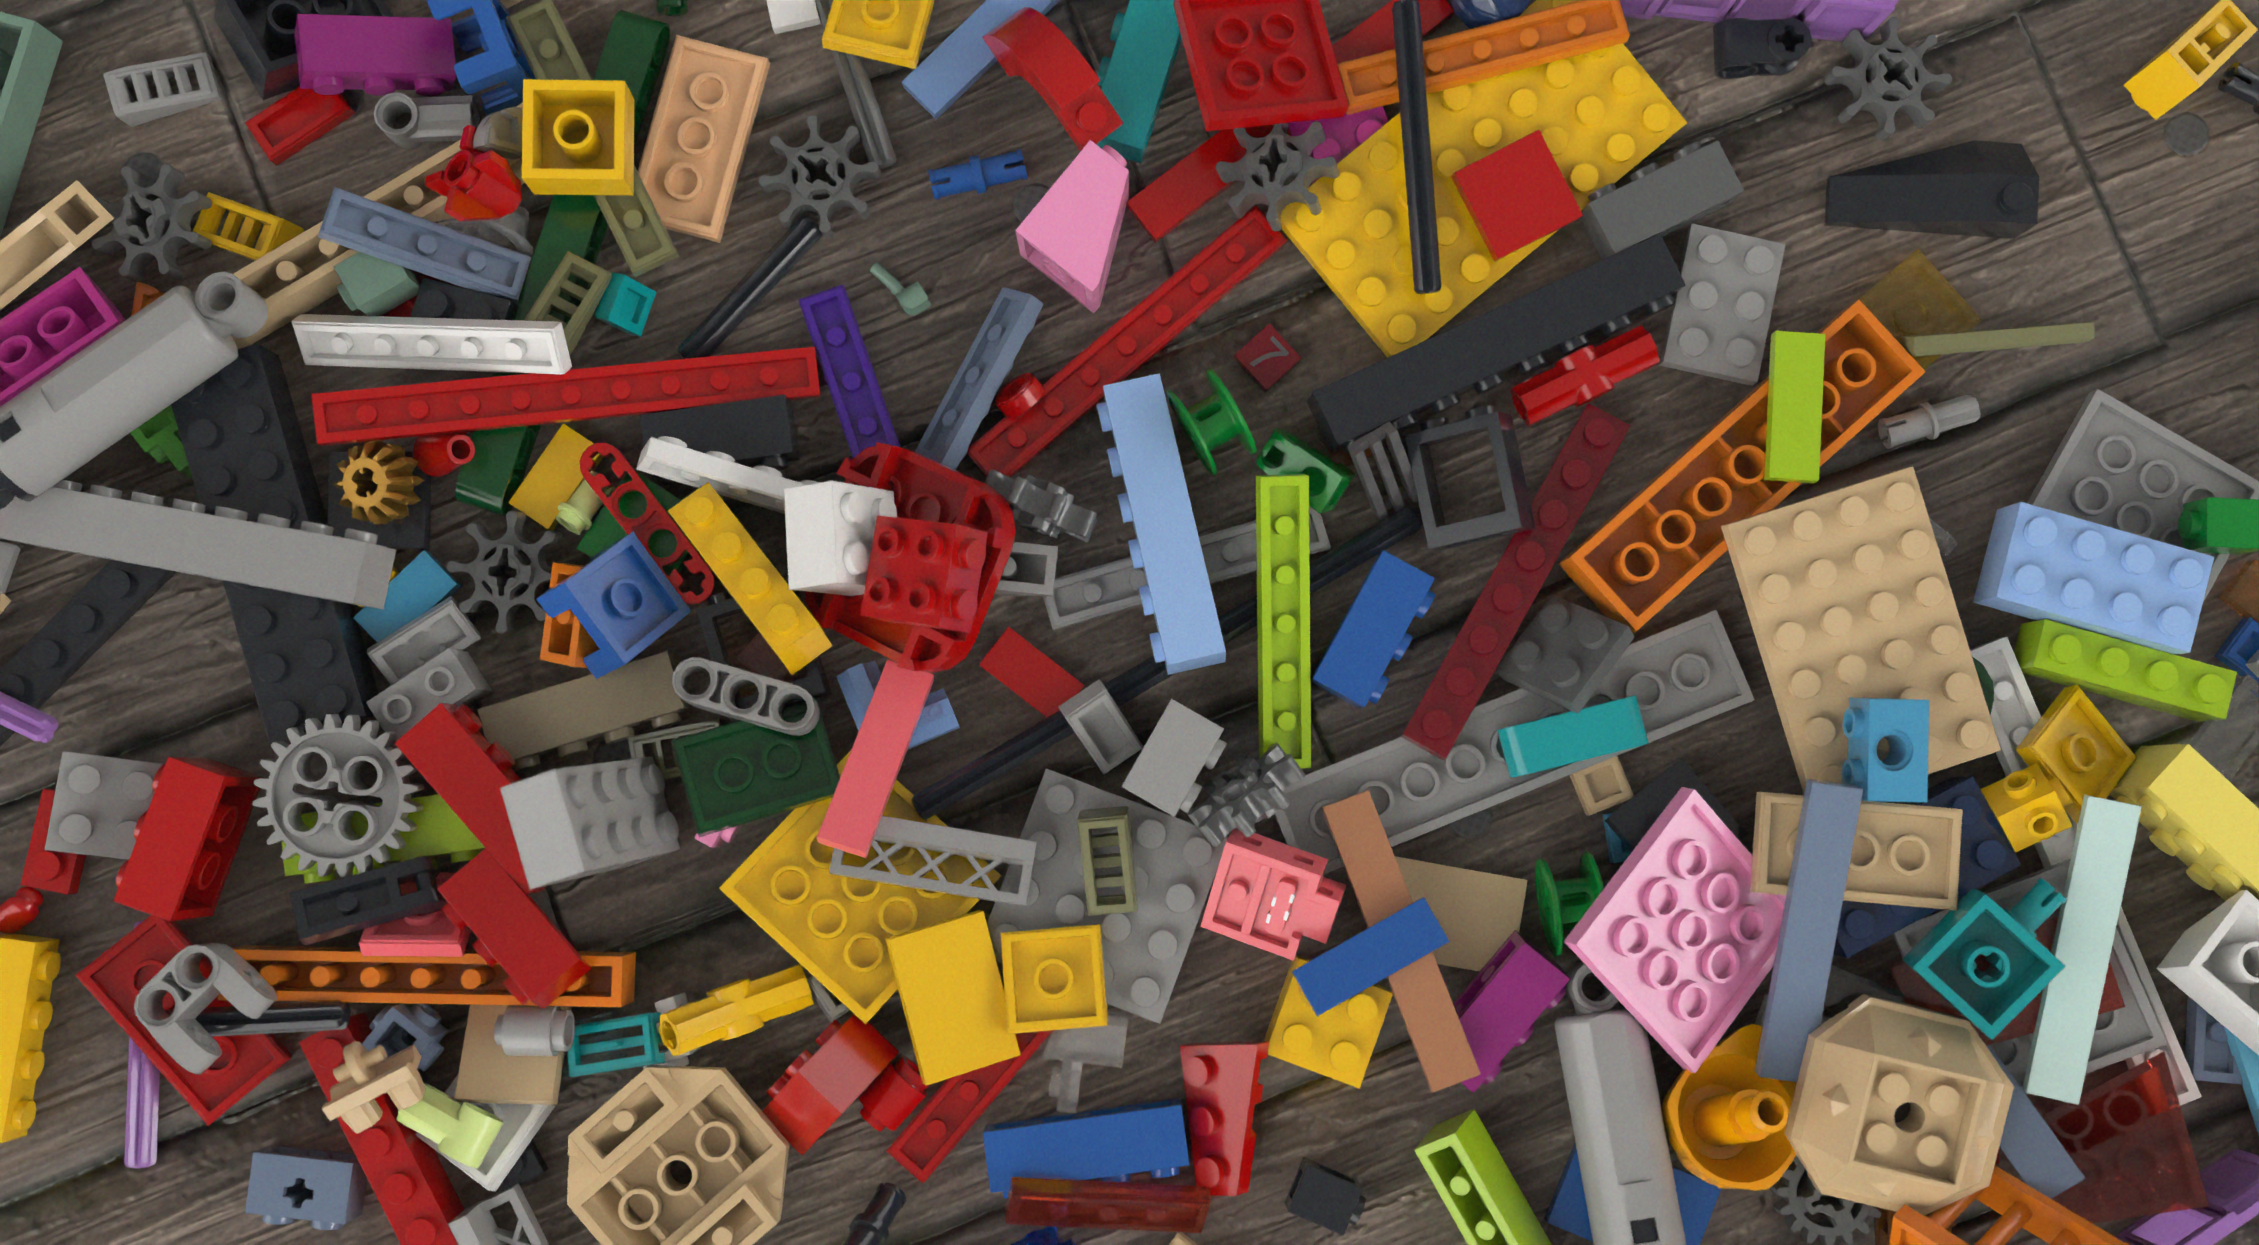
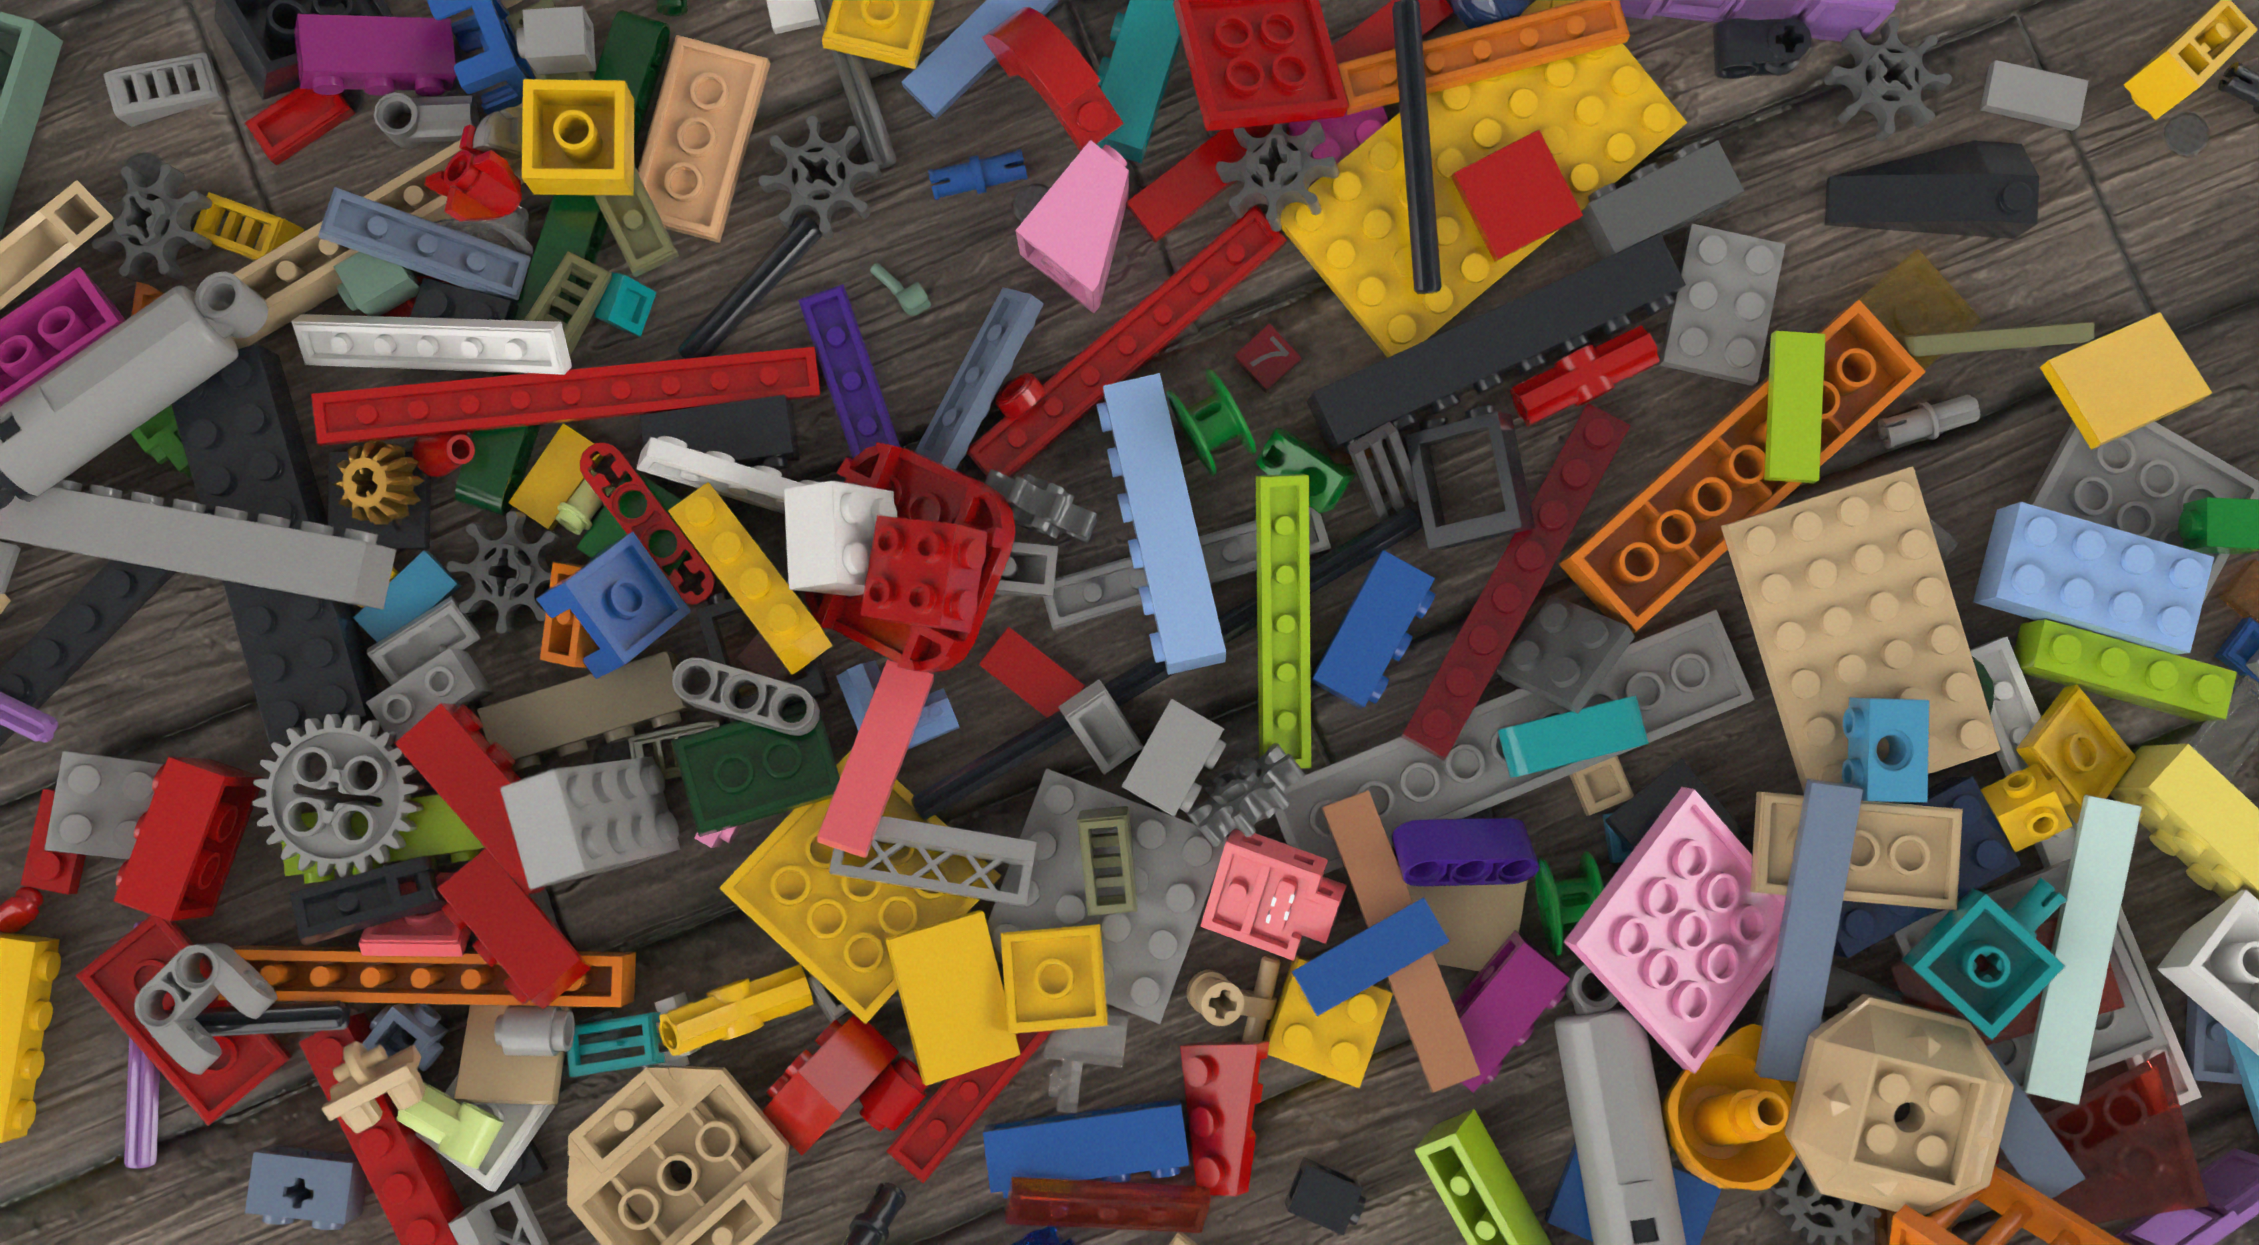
(557, 40): none -> light grey brick
(1233, 1002): none -> tan piece
(1464, 852): none -> dark purple beam
(2034, 95): none -> light grey tile
(2125, 380): none -> yellow tile

